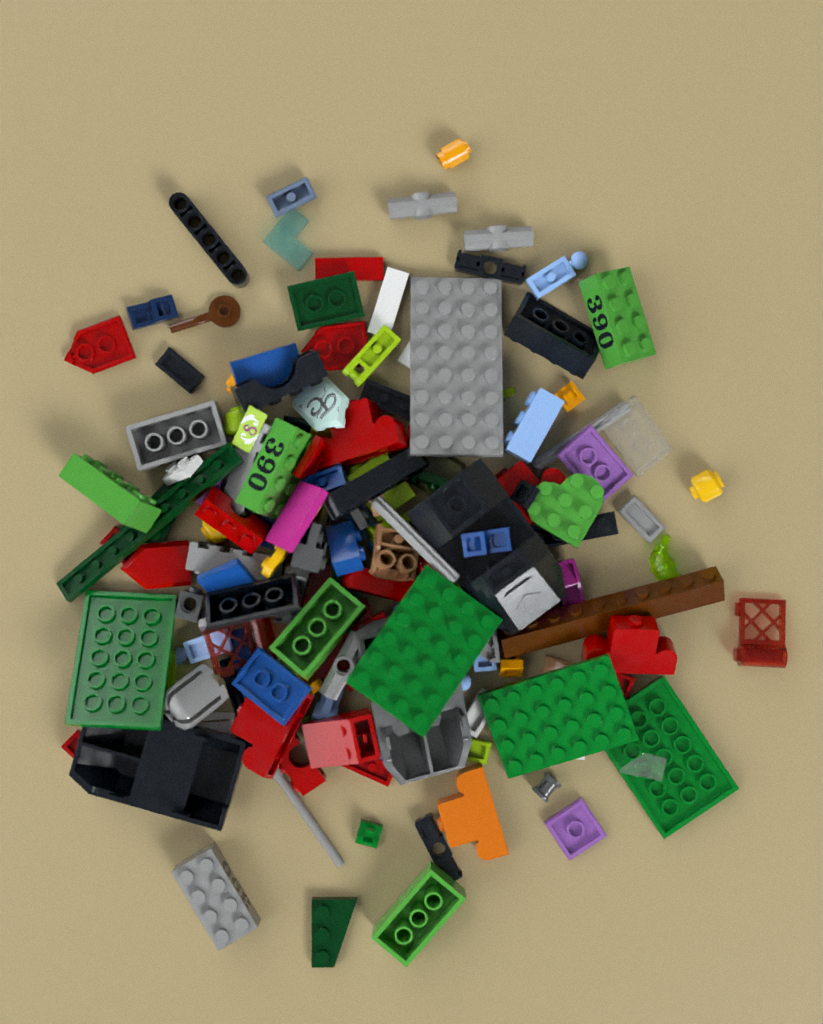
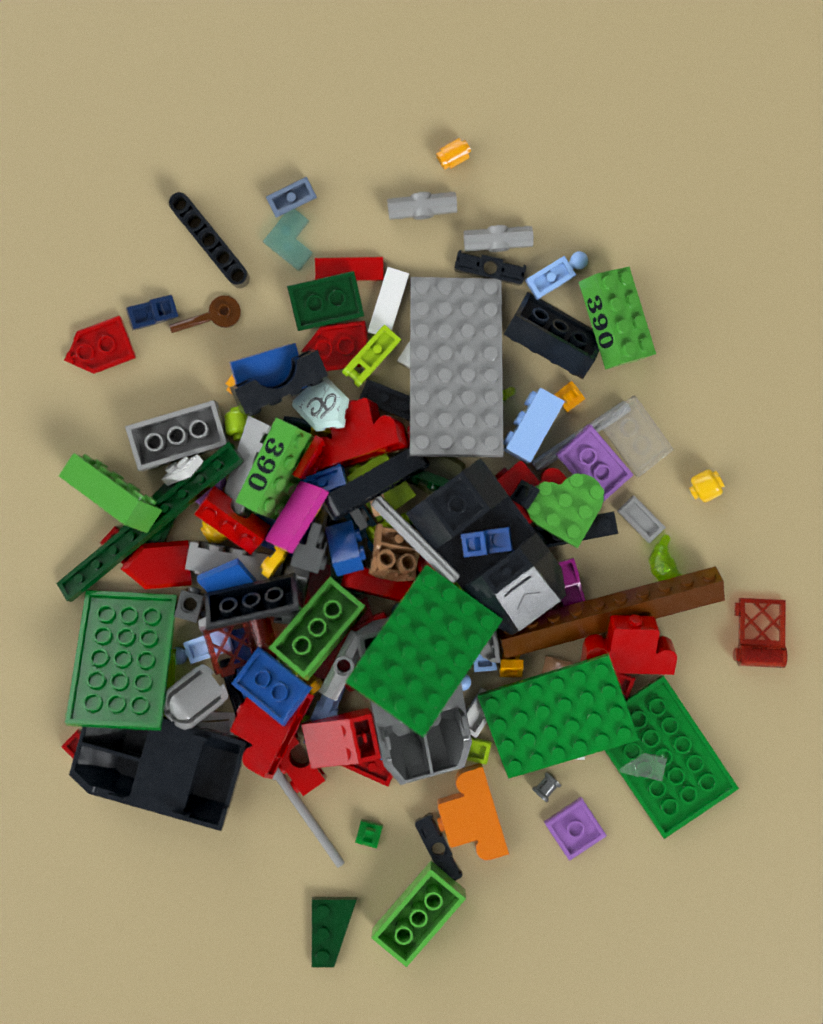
(180, 370): black tile -> none
(216, 896): light grey brick -> none
(249, 429): lime sticker -> none

